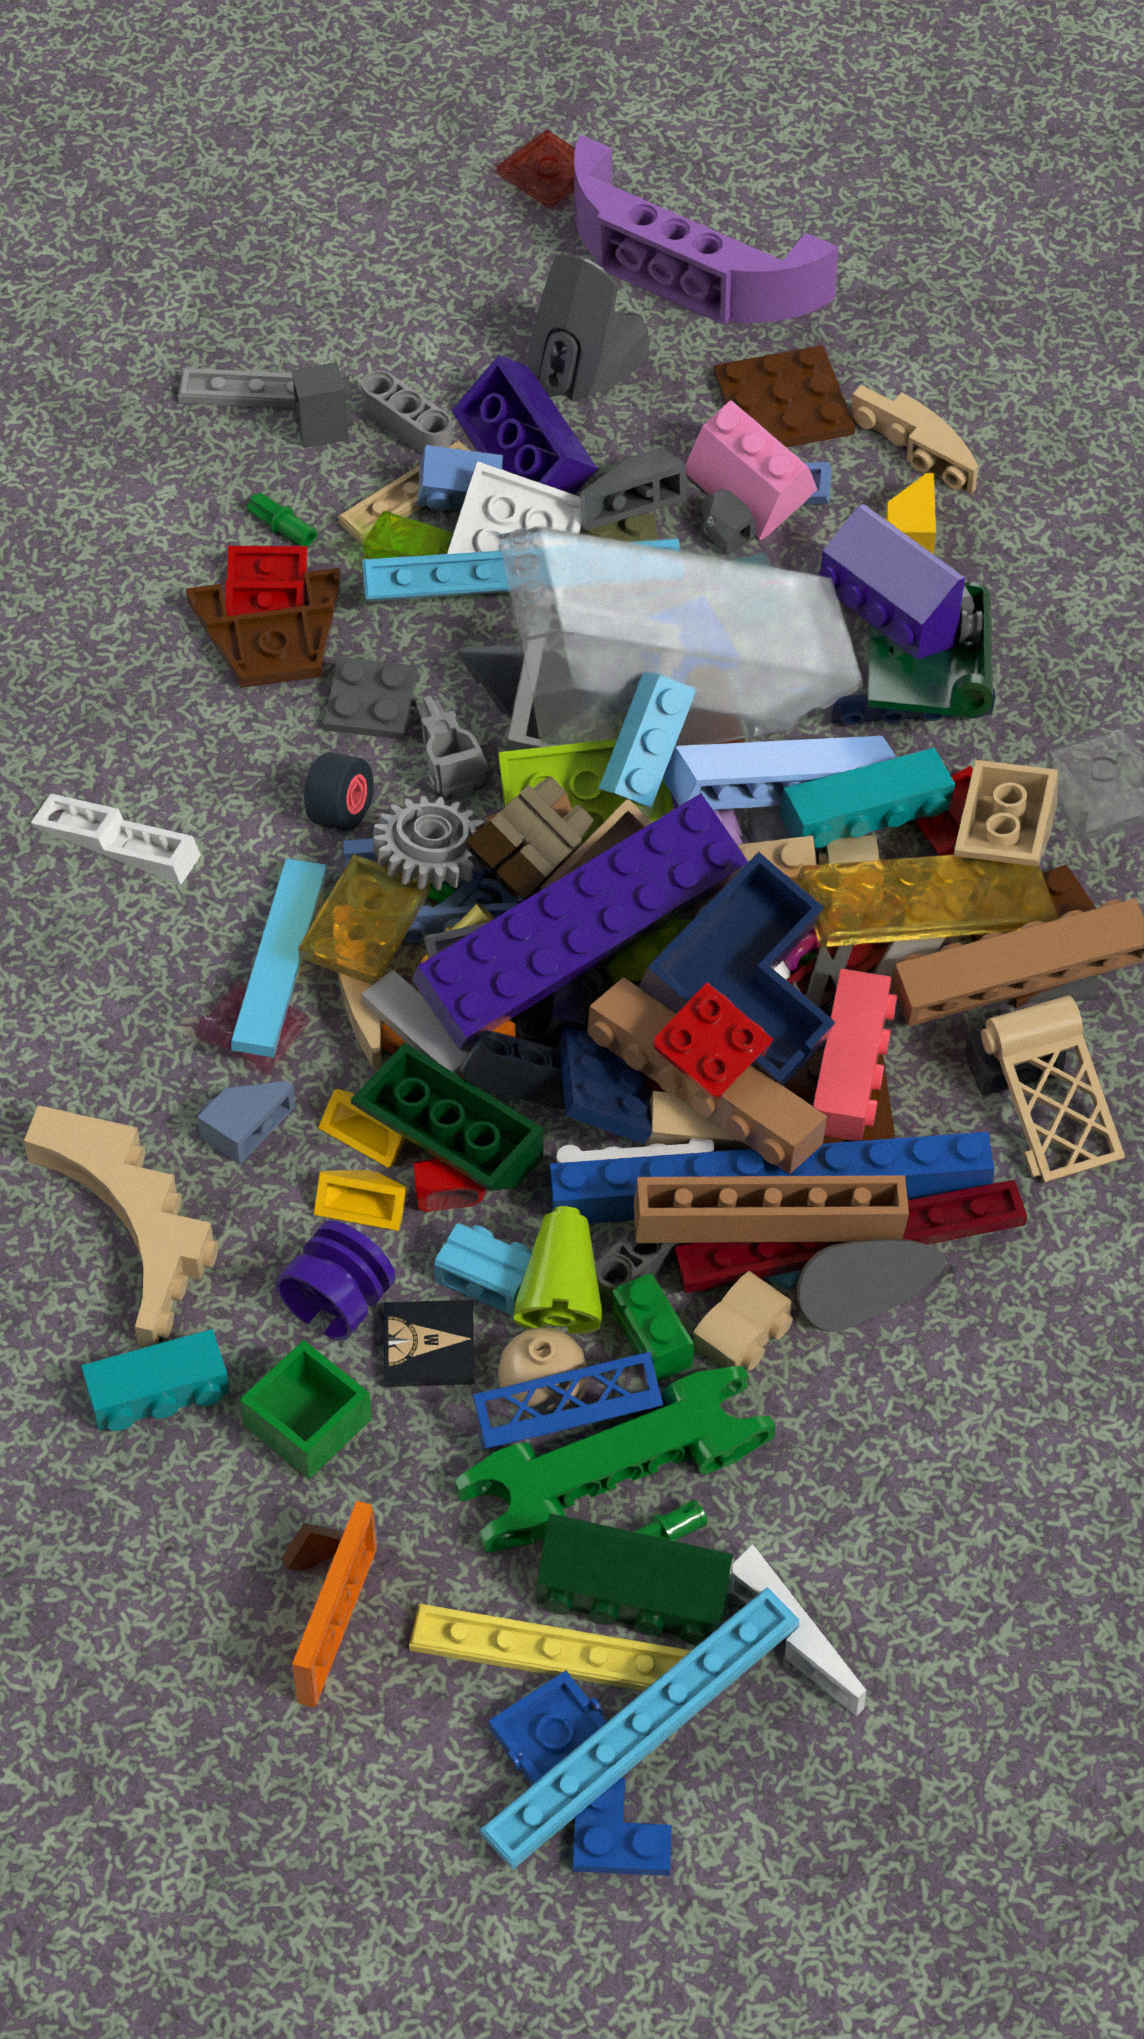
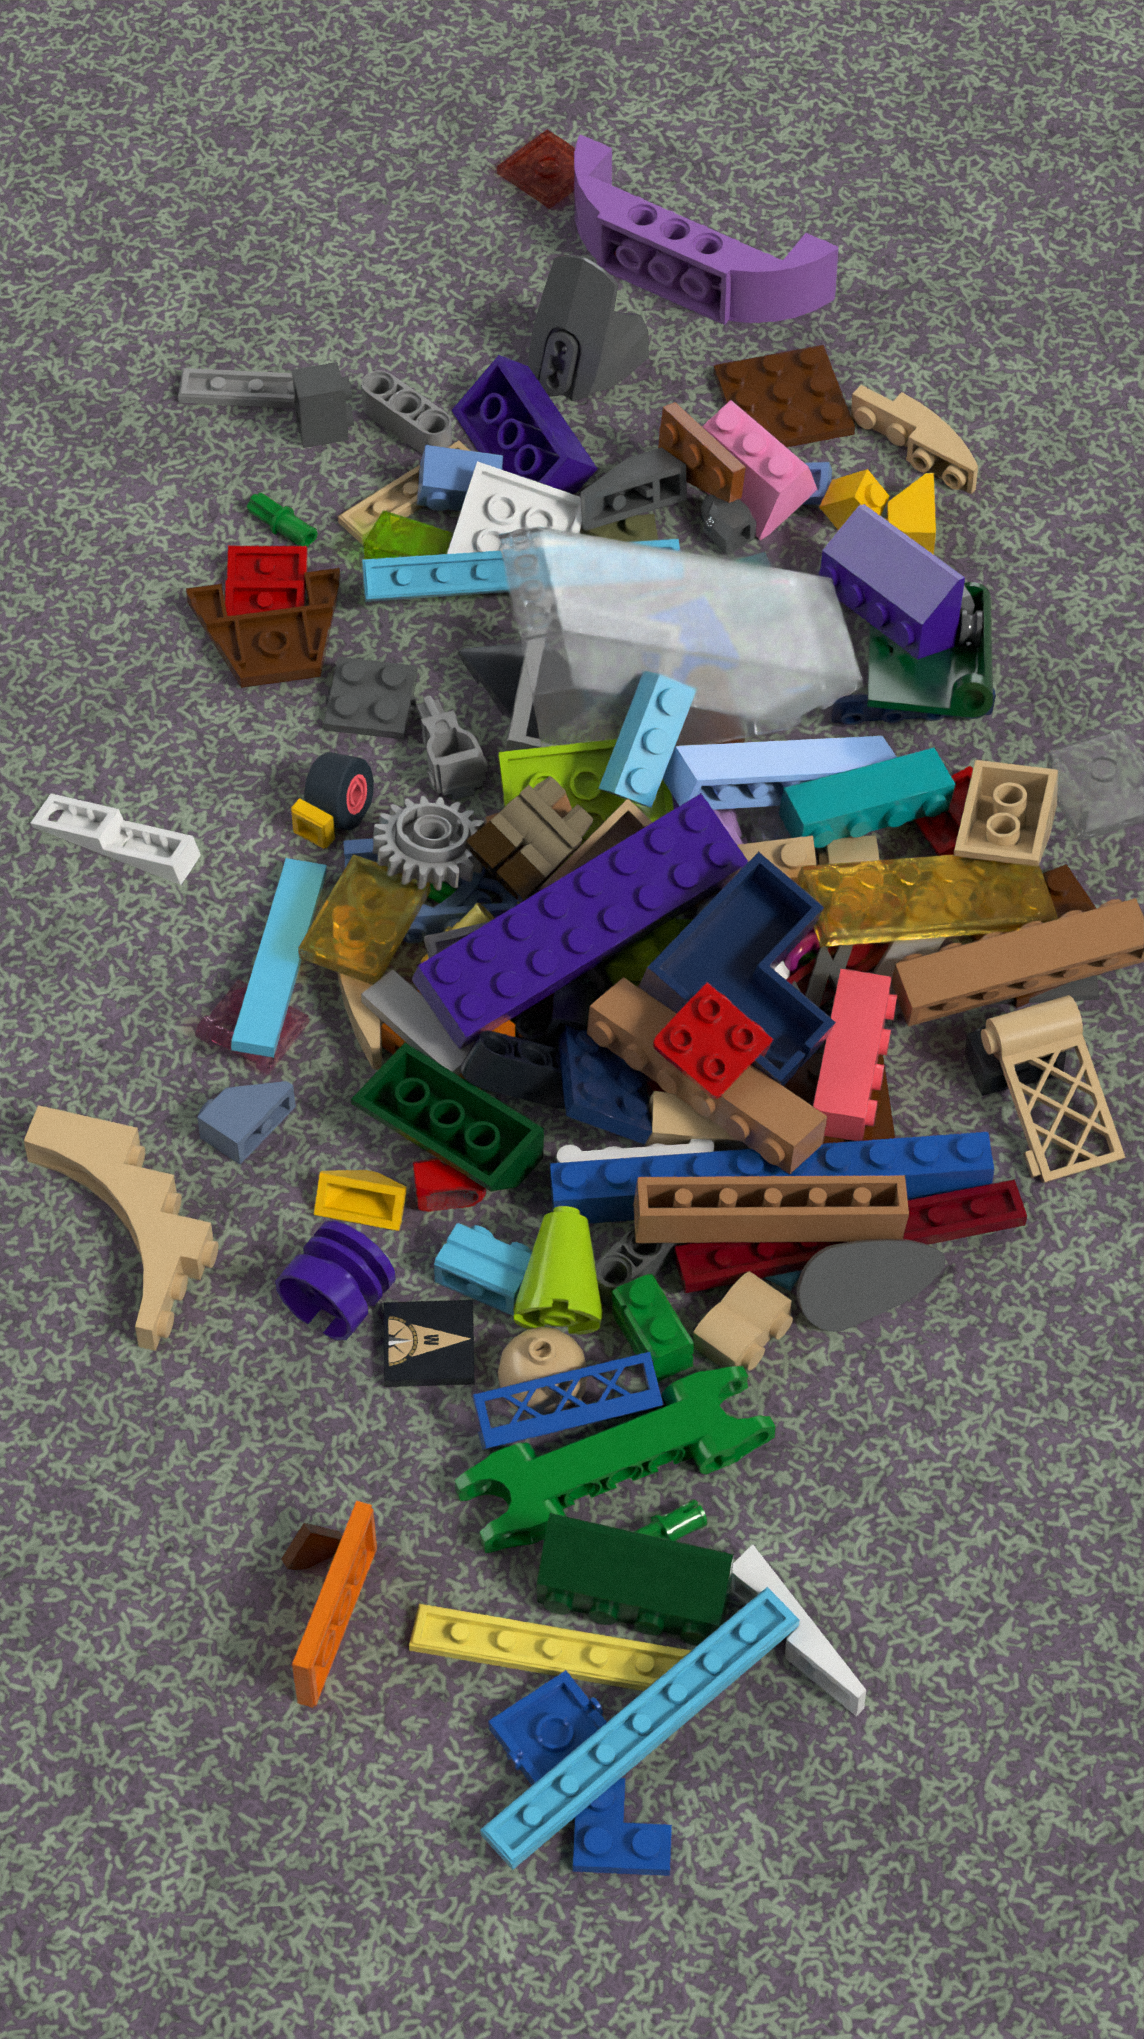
(156, 1380): teal brick -> none
(306, 1409): green piece -> none
(312, 824): none -> yellow tile
(360, 1130): yellow slope -> none
(706, 460): none -> dark orange wing
(850, 492): none -> yellow brick

